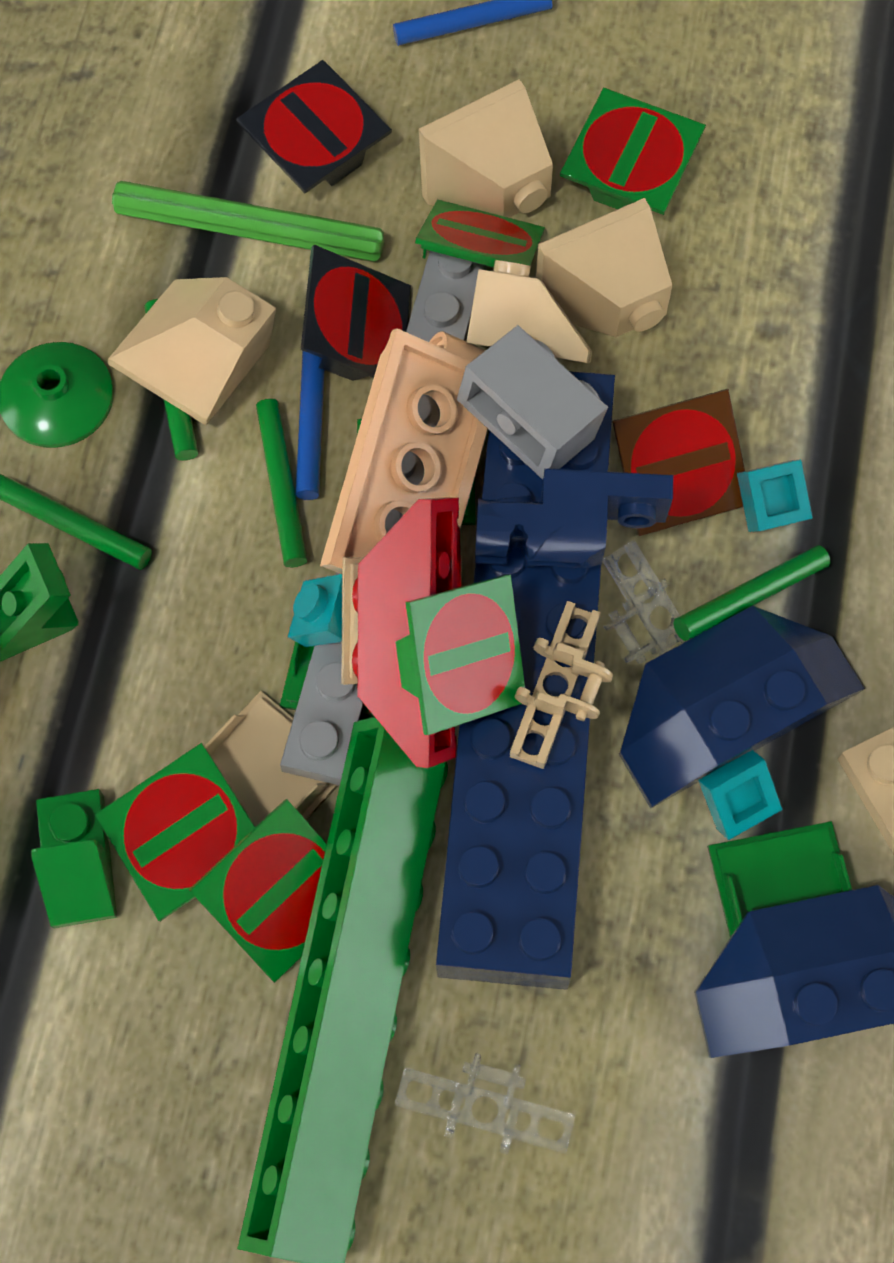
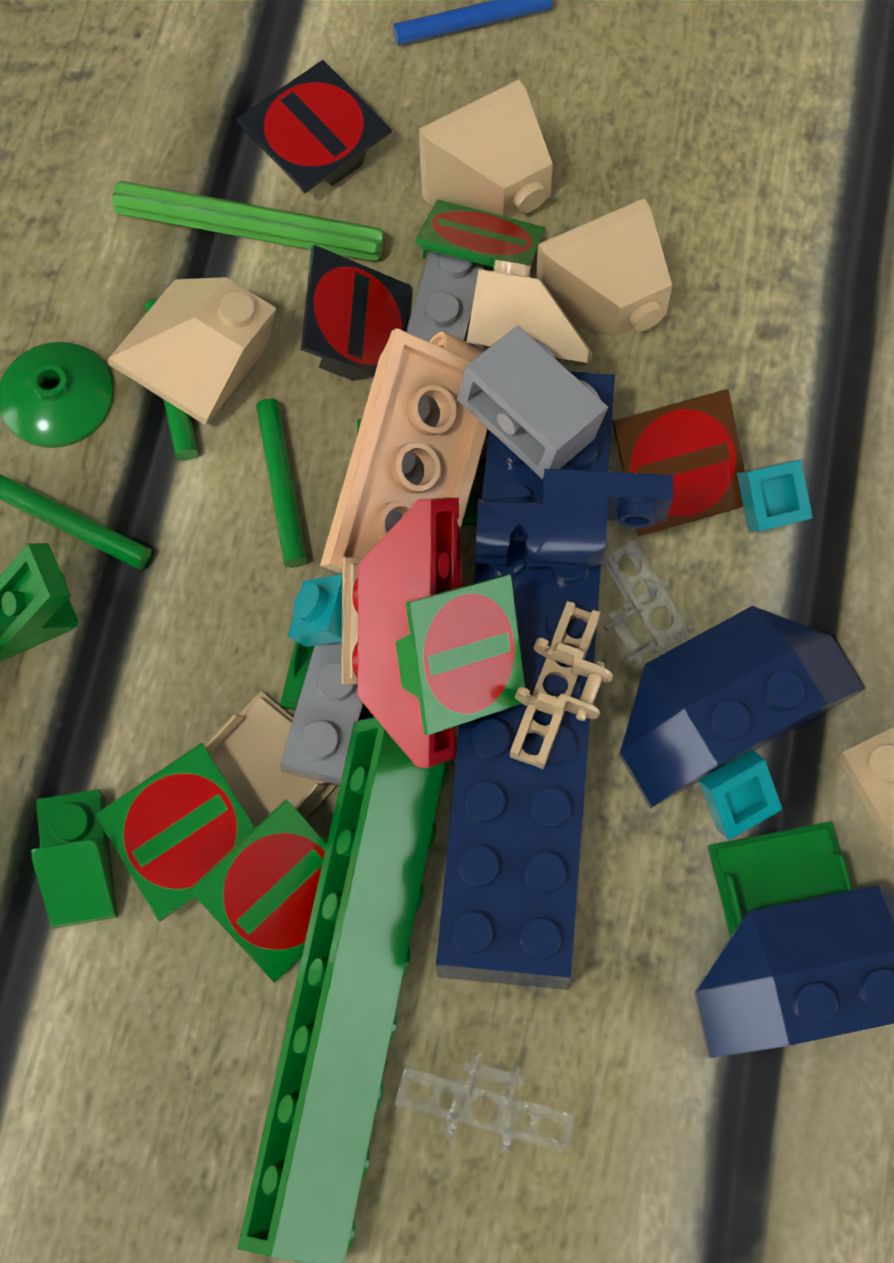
(310, 428): blue bar -> none
(632, 152): piece -> none
(751, 592): green bar -> none

